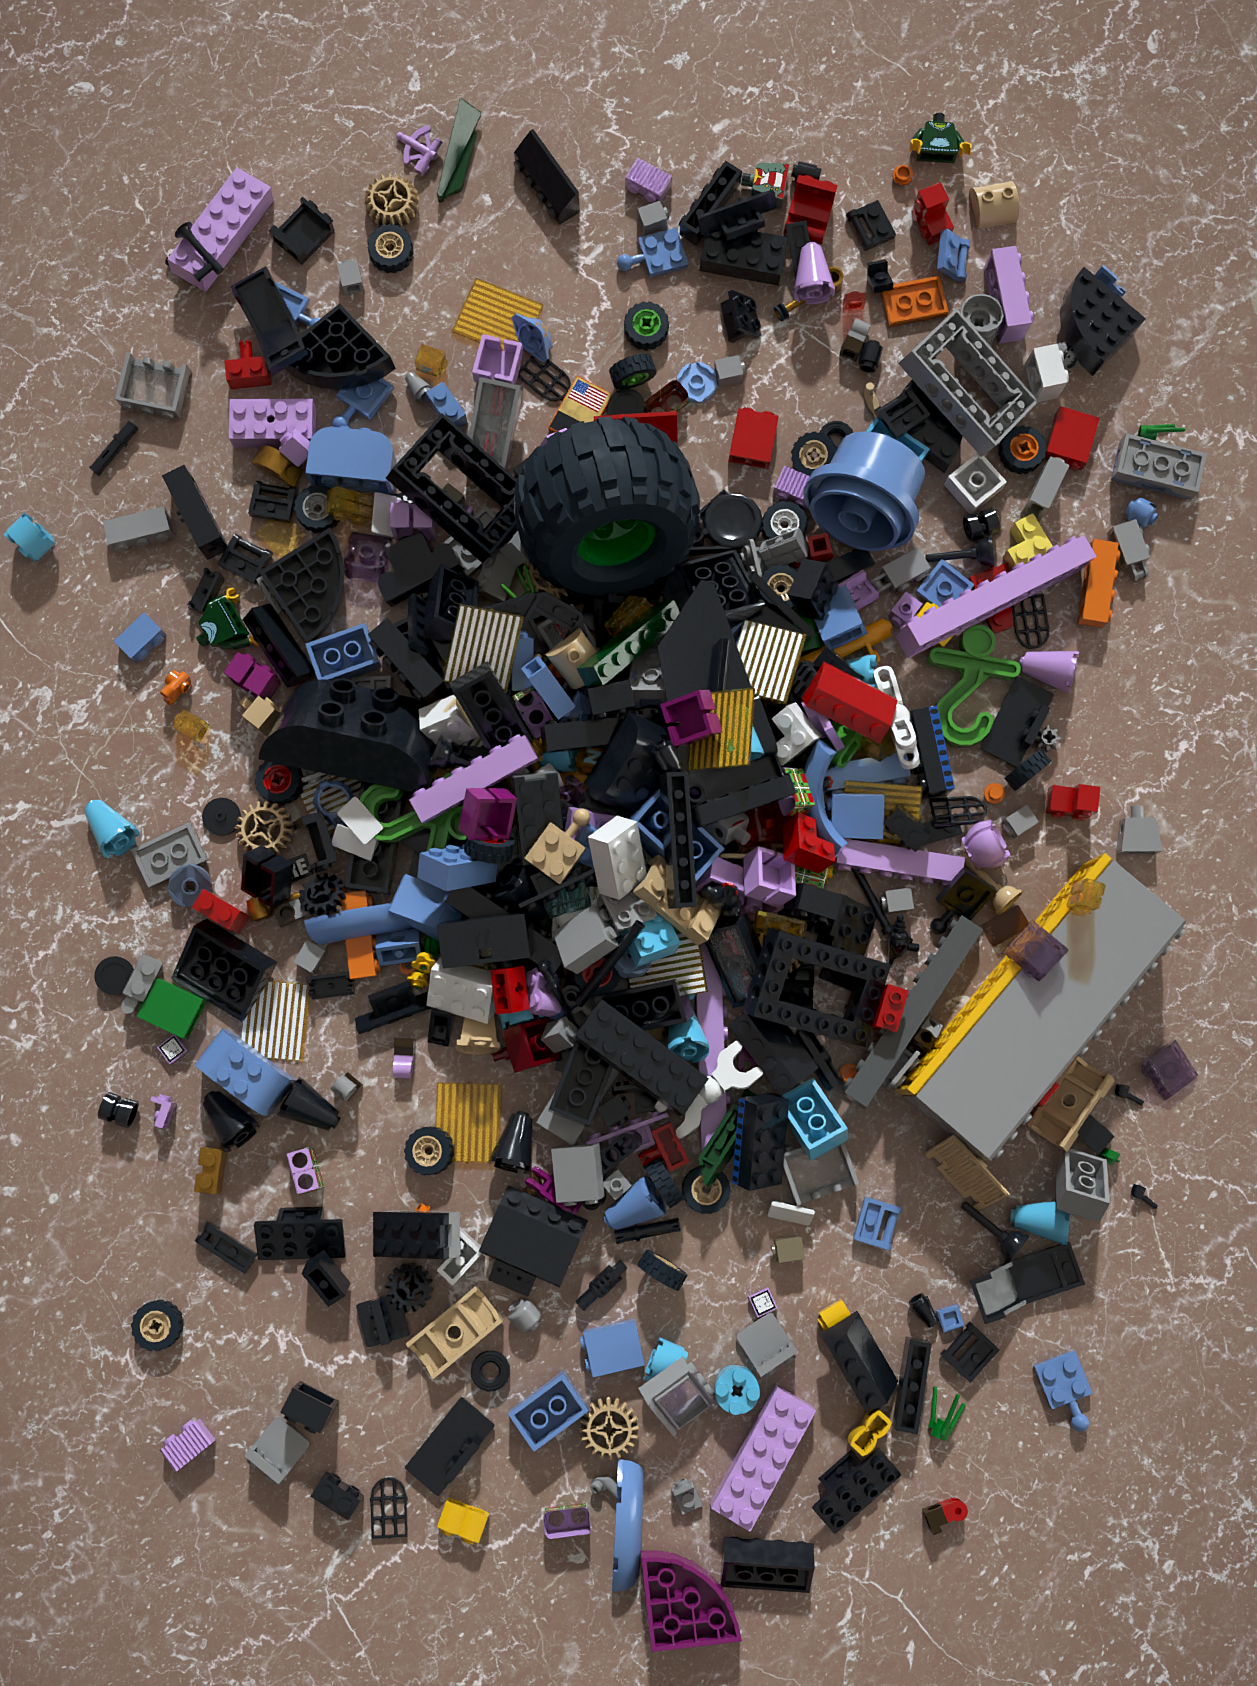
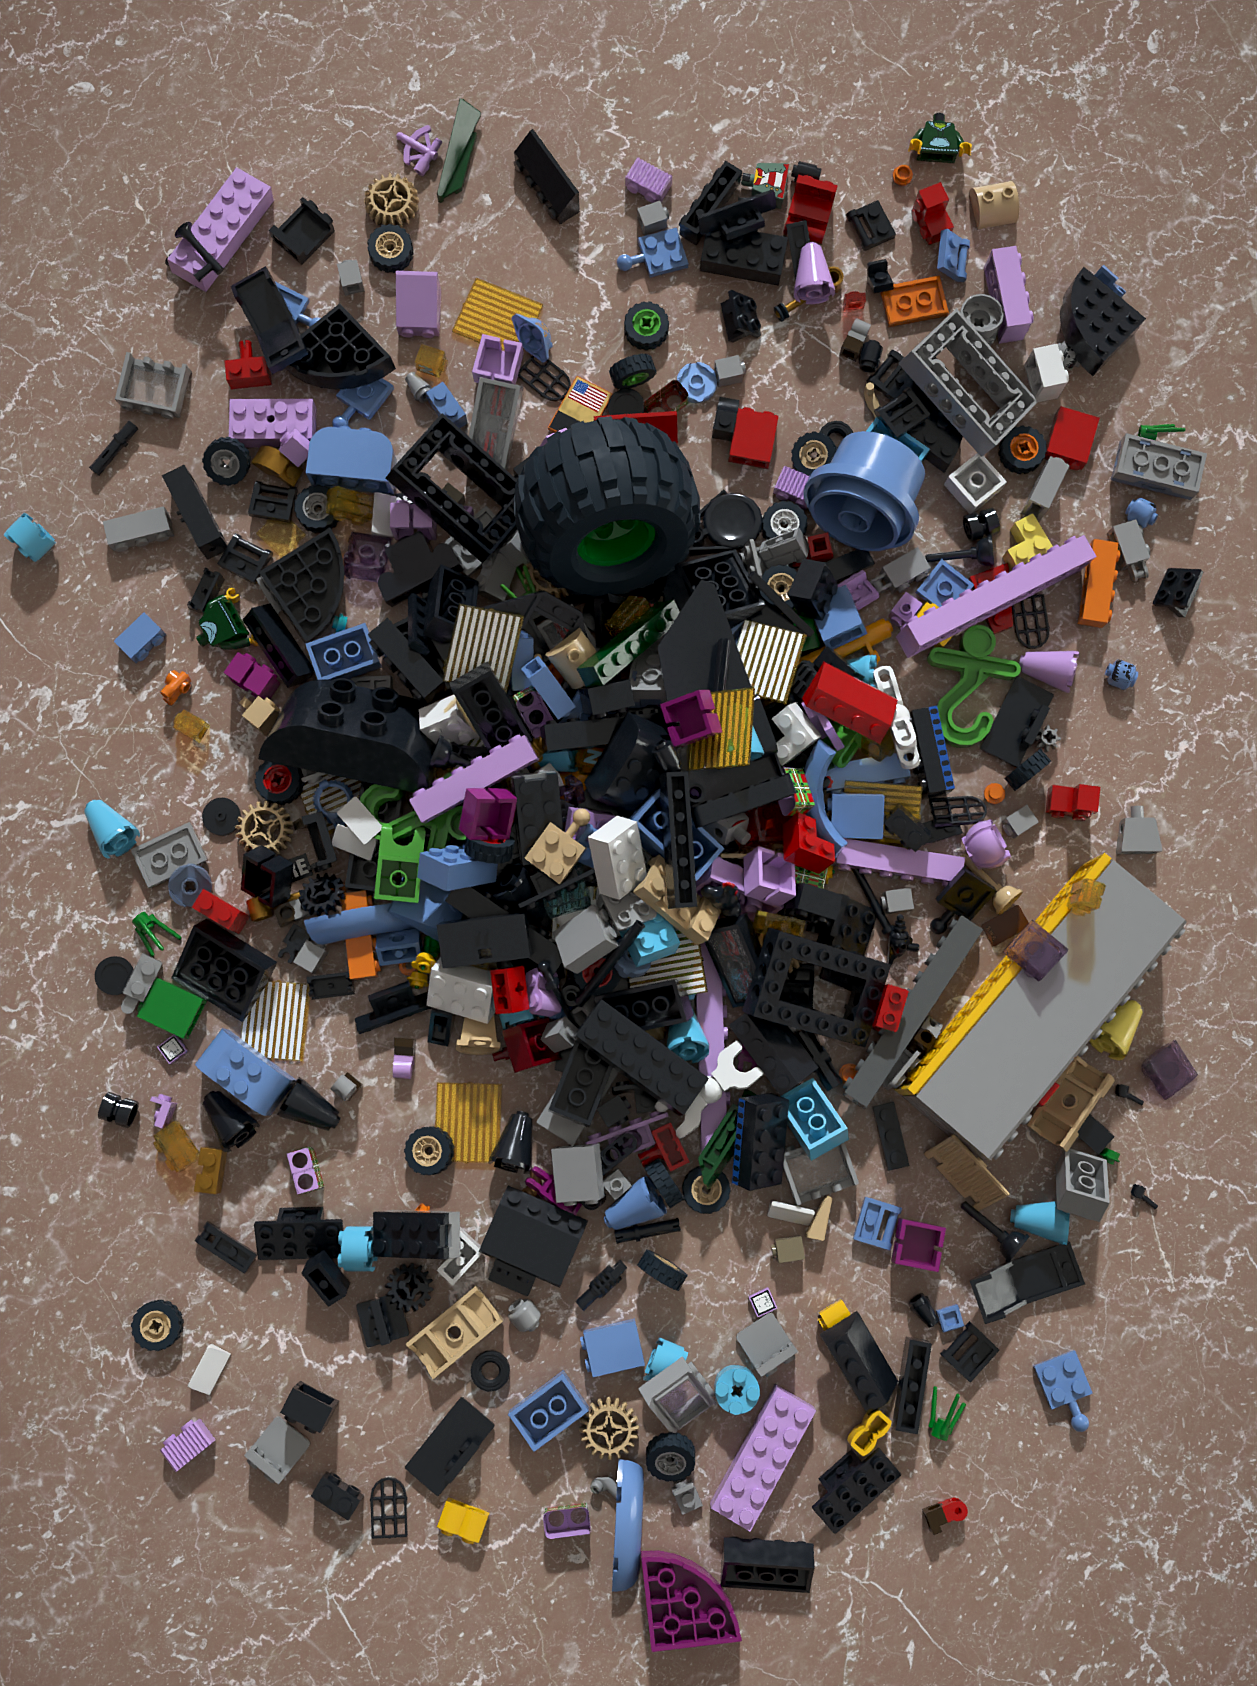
(145, 925): none -> green plant
(176, 1146): none -> clear yellow brick
(209, 1369): none -> white slope
(226, 449): none -> black wheel
(295, 940): none -> black plate
(339, 623): none -> teal plate
(356, 1249): none -> medium azure brick
(401, 859): none -> bright green brick
(418, 303): none -> lavender slope
(670, 1456): none -> black wheel
(725, 419): none -> black arch
(819, 1223): none -> tan slope
(890, 1136): none -> black plate
(895, 382): none -> black plate
(917, 1244): none -> magenta piece
(1120, 1031): none -> light yellow cone
(1121, 674): none -> medium blue head
(1178, 589): none -> black bracket

